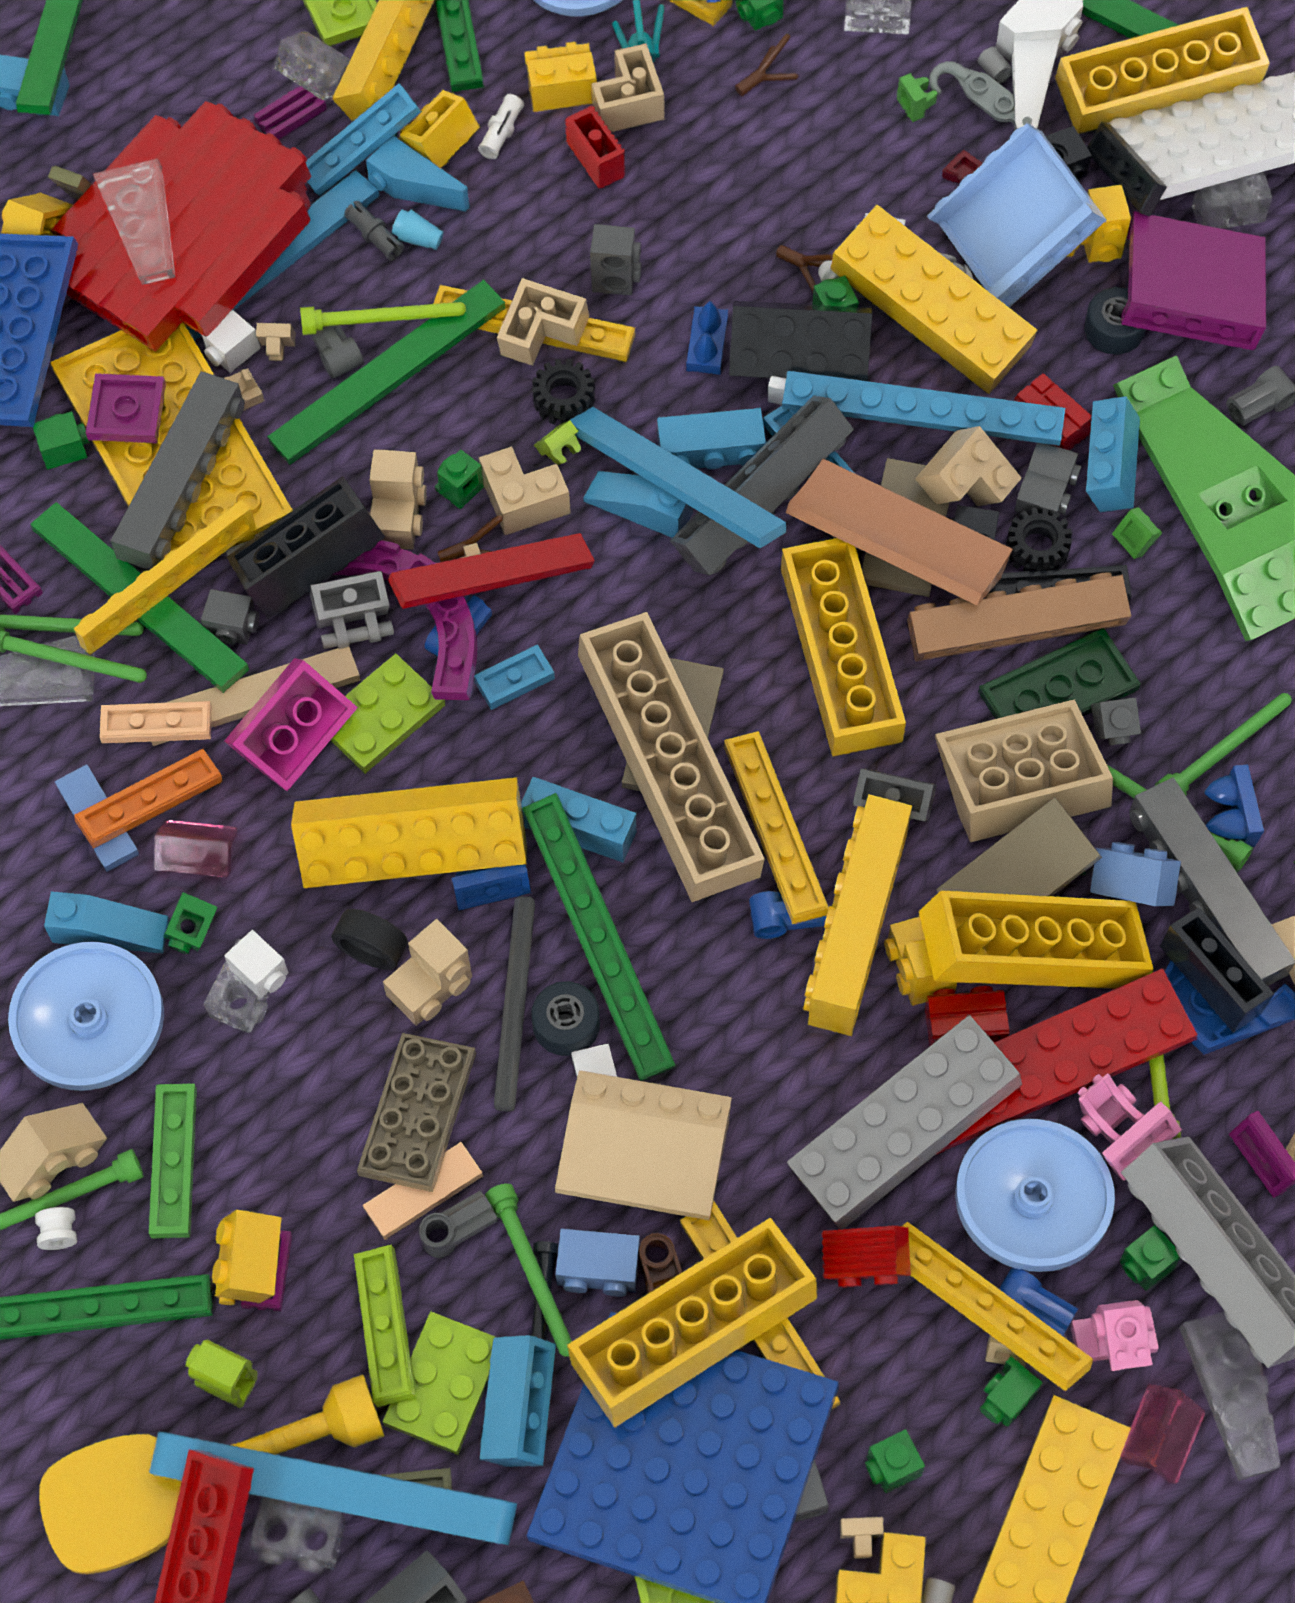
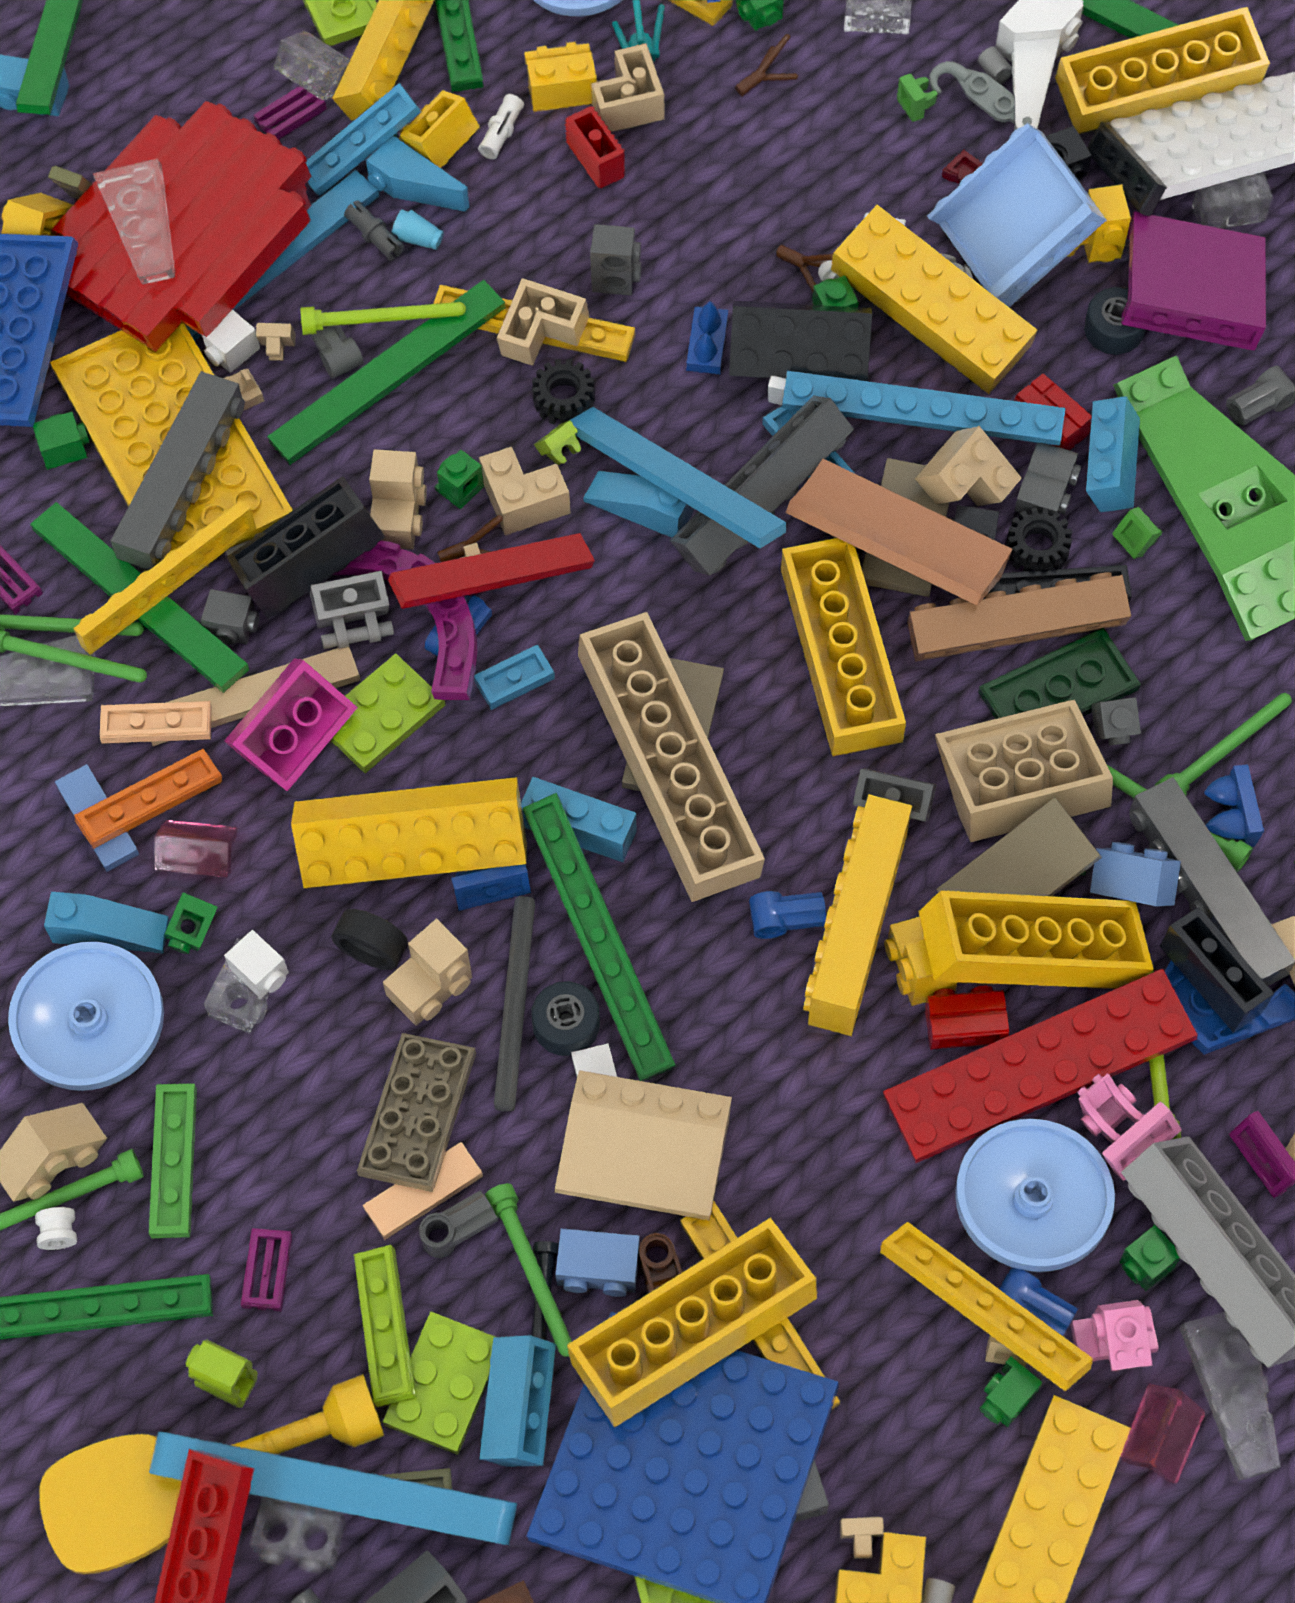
(126, 408): magenta plate -> none
(246, 1257): yellow brick -> none
(713, 438): dark azure brick -> none
(776, 828): yellow tile -> none
(866, 1254): red brick -> none
(894, 1462): green brick -> none
(905, 1122): light grey brick -> none

